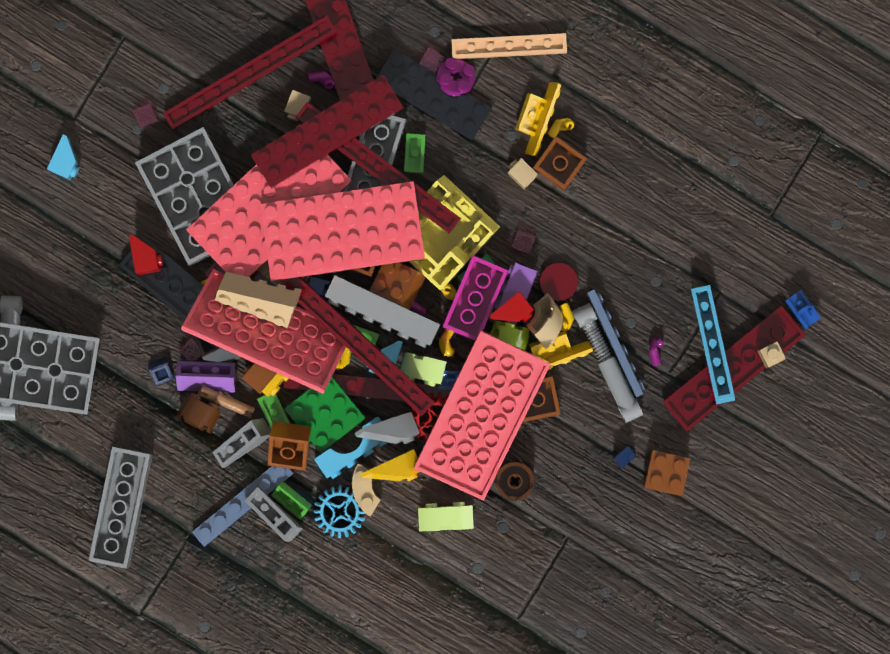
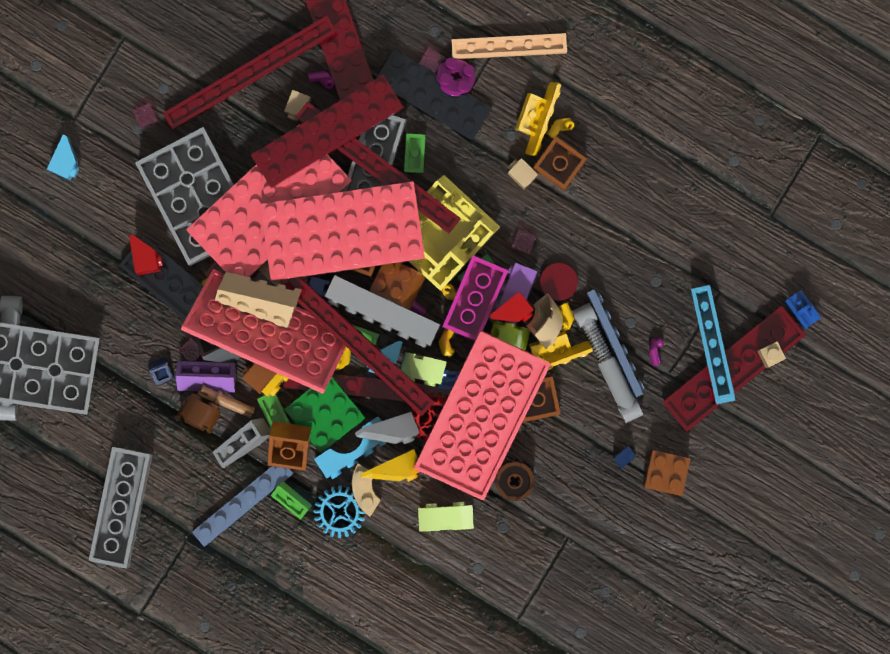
(273, 515): light grey slope -> none

